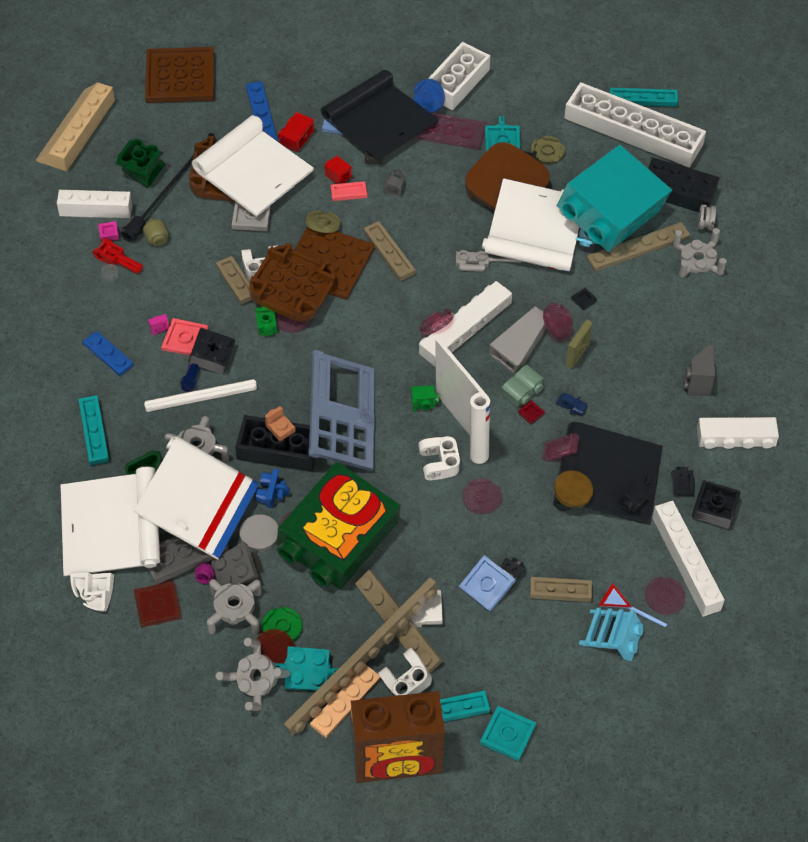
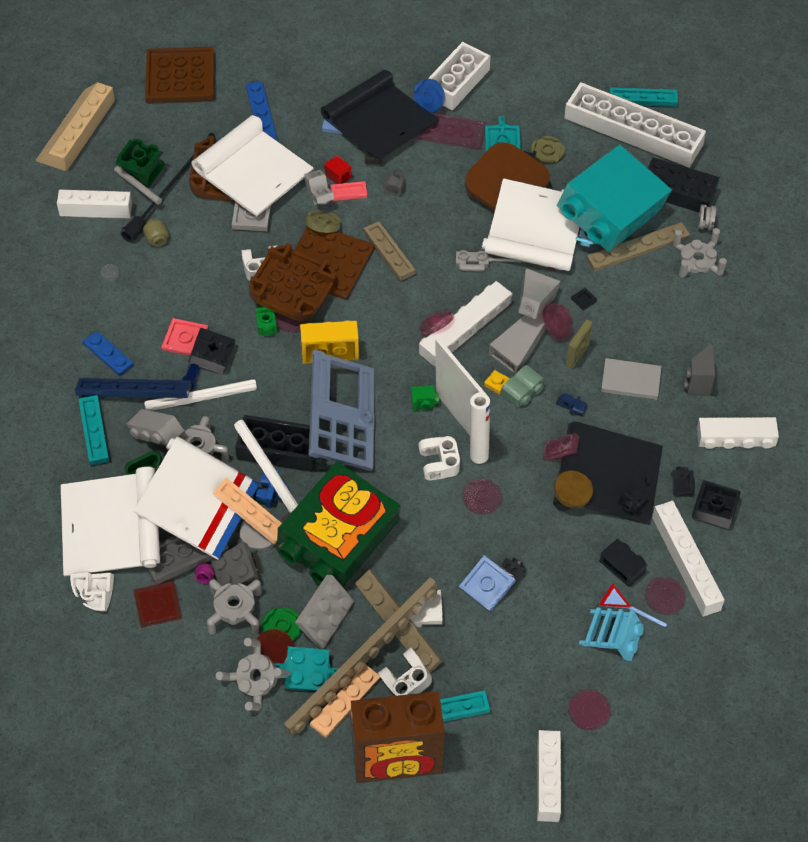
(108, 231): dark pink plate -> none
(113, 254): red connector -> none
(133, 388): none -> dark blue plate
(138, 185): none -> light grey bar
(154, 427): none -> light grey brick
(158, 324): dark pink plate -> none
(235, 279): dark tan plate -> none
(248, 509): none -> light nougat plate
(266, 465): none -> white axle
(279, 424): nougat bracket -> none
(296, 132): red brick -> none
(318, 187): none -> light grey brick
(324, 611): none -> light grey plate
(332, 338): none -> yellow brick
(496, 381): none -> yellow plate
(508, 733): teal plate -> none
(531, 412): dark red tile -> none
(536, 293): none -> light grey slope
(548, 776): none -> white brick
(561, 589): dark tan plate -> none
(589, 710): none -> clear pink tile
(623, 562): none -> black brick
(631, 378): none -> light grey tile

